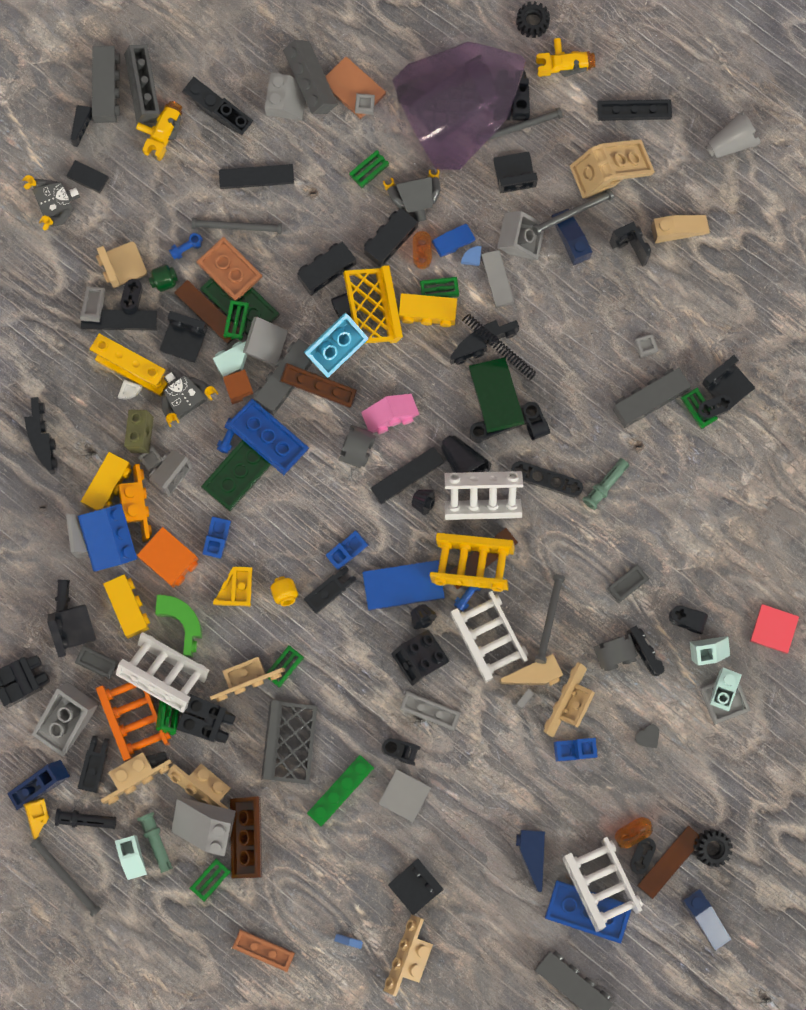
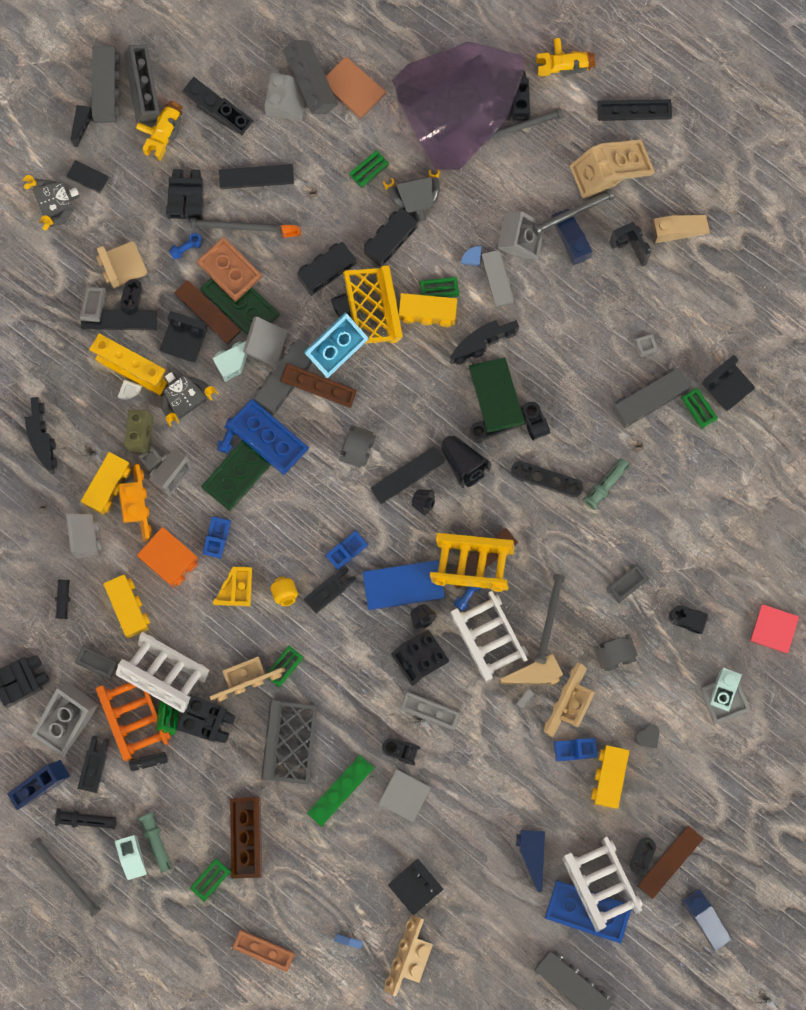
(37, 815): yellow tile -> none
(70, 628): black bracket -> none
(107, 537): blue slope -> none
(132, 774): tan bracket -> none
(163, 278): dark green head -> none
(175, 608): bright green arch -> none
(186, 189): none -> black hips
(201, 784): tan bracket -> none
(203, 825): light grey slope -> none
(233, 335): green tile -> none
(238, 386): dark orange piece -> none
(290, 231): none -> orange tile
(364, 104): light grey tile -> none
(390, 412): bright pink brick -> none
(422, 251): clear orange plate -> none
(453, 239): blue slope -> none
(483, 508): white fence -> none
(500, 345): black piece -> none
(515, 172): black bracket -> none
(533, 29): black tyre -> none
(610, 777): none -> yellow brick
(633, 832): clear orange plate -> none
(646, 652): black hinge -> none
(709, 650): light aqua slope -> none
(713, 403): black beam -> none
(724, 848): black tyre -> none
(733, 137): light grey cone -> none

